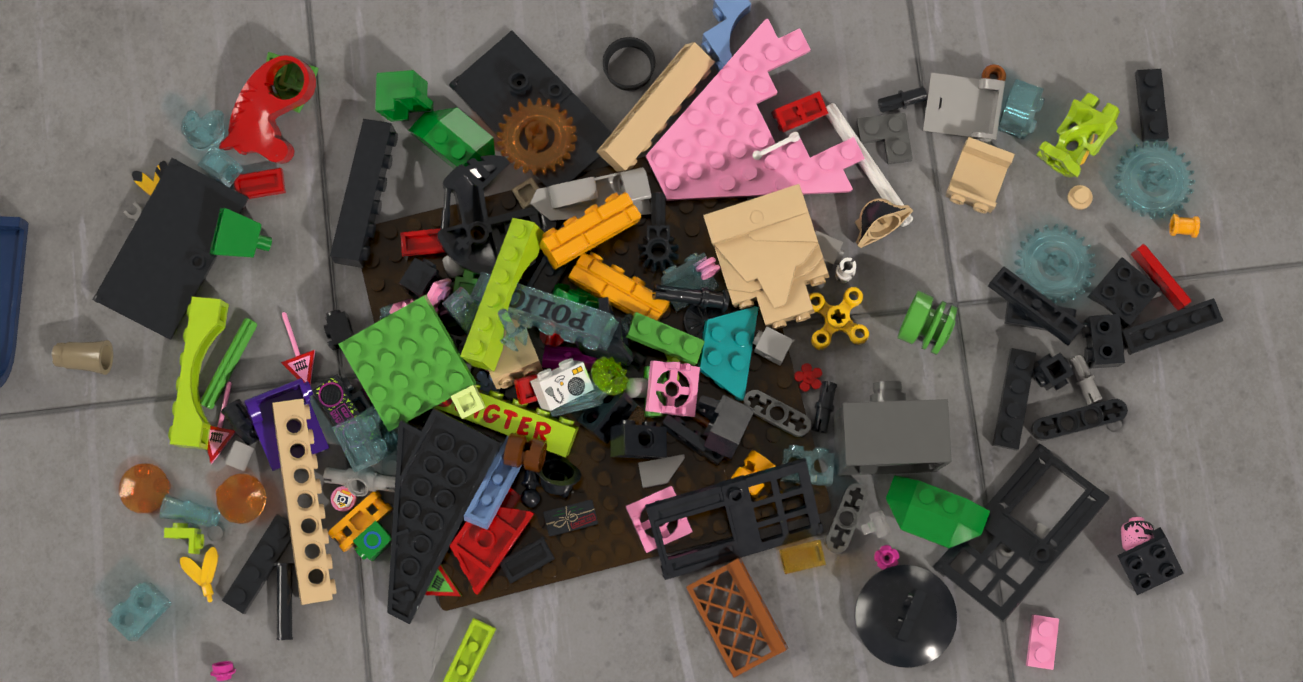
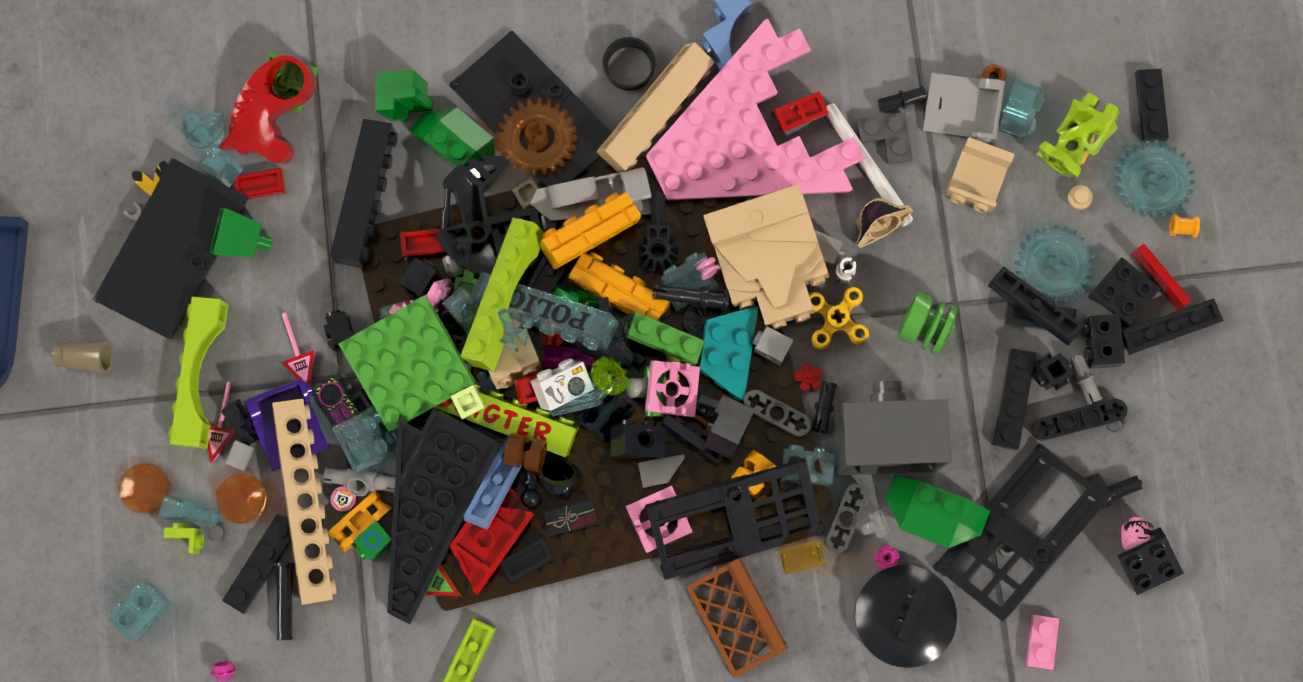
(203, 576): yellow piece -> none
(228, 363): bright green axle -> none
(792, 137): white hinge -> none
(1118, 489): none -> black piece

